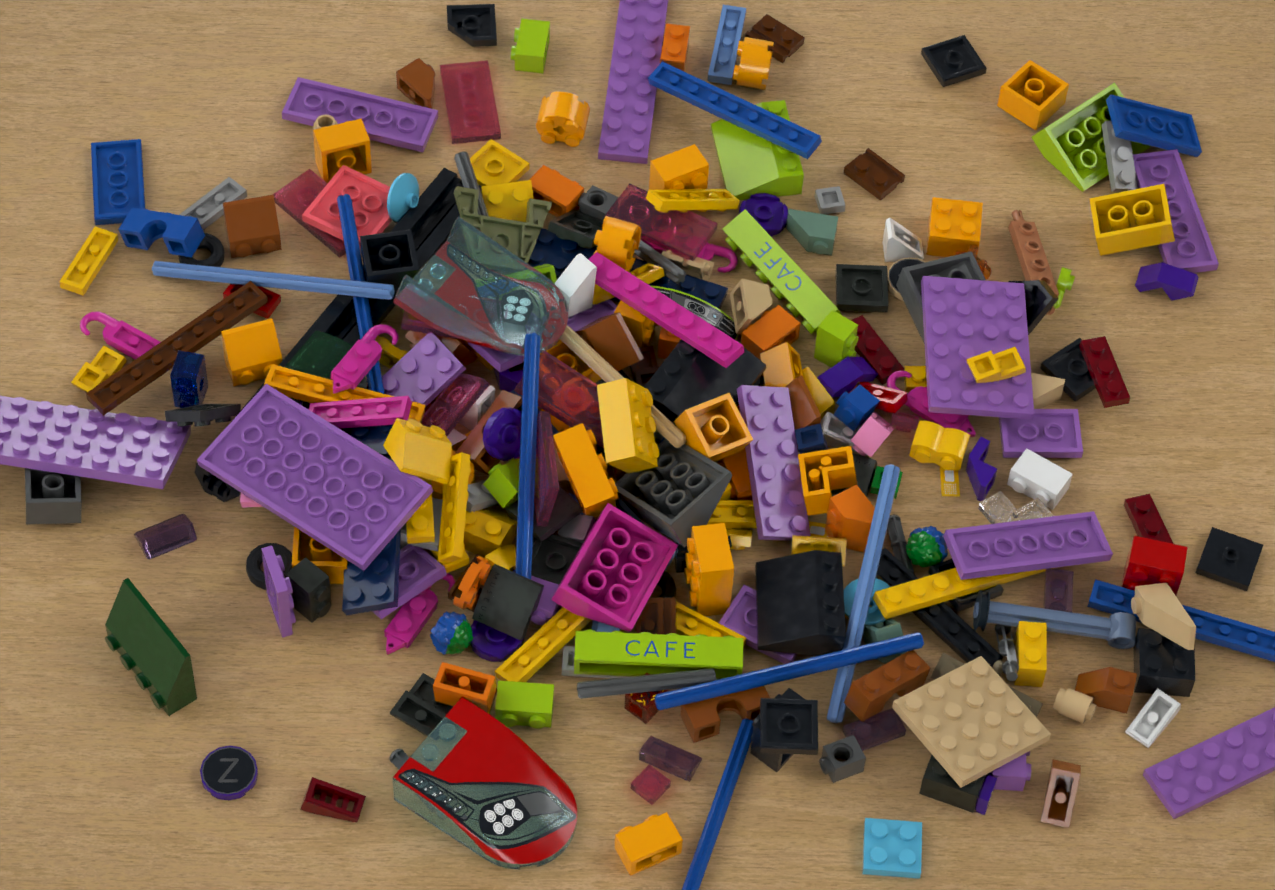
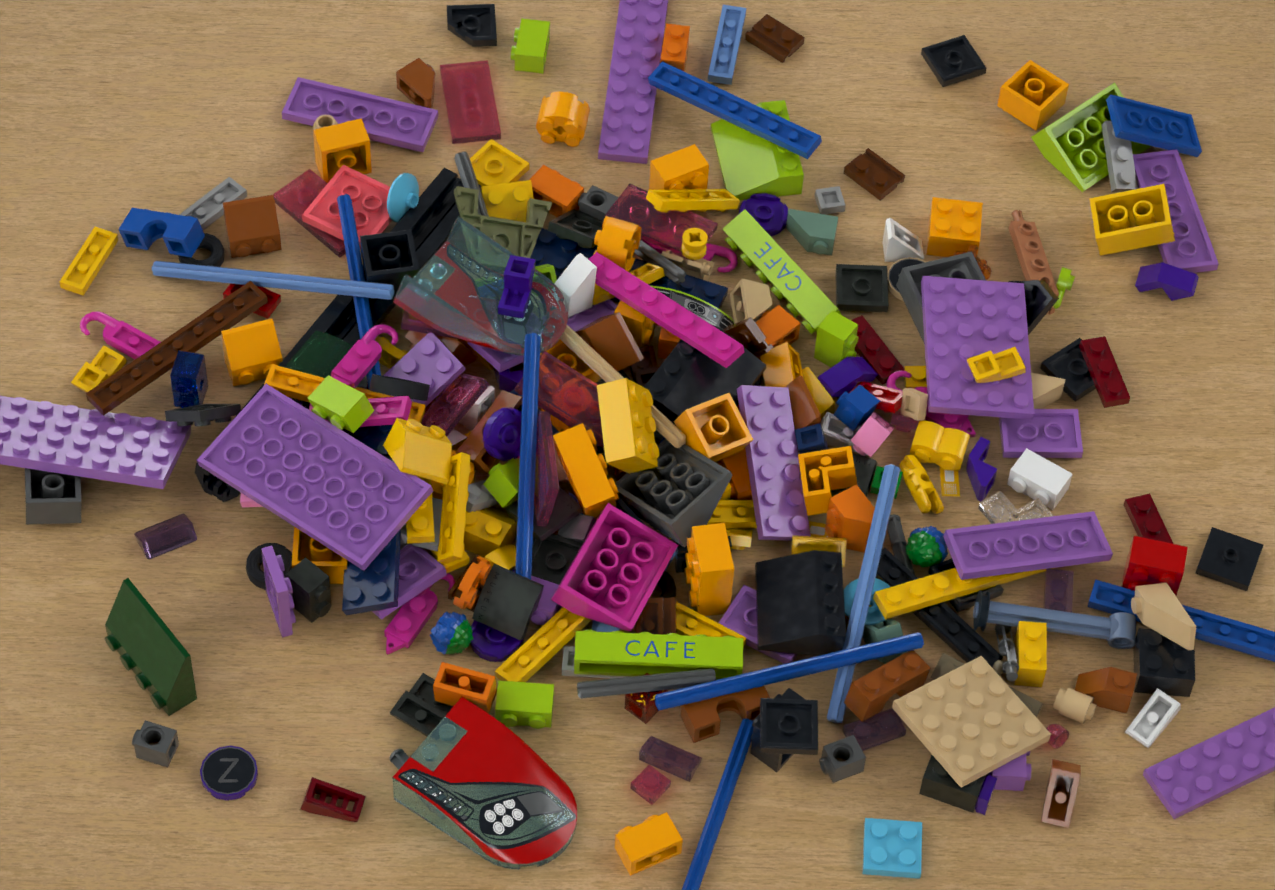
(117, 180): blue tile -> none
(159, 753): none -> dark grey brick
(340, 404): none -> lime brick
(399, 387): none -> black tyre
(517, 286): none -> dark purple slope
(694, 243): none -> yellow wheel
(749, 336): none -> reddish brown plate
(754, 63): light orange brick -> none
(914, 404): none -> tan plate
(920, 485): none -> yellow hinge
(1058, 735): none -> clear pink hinge

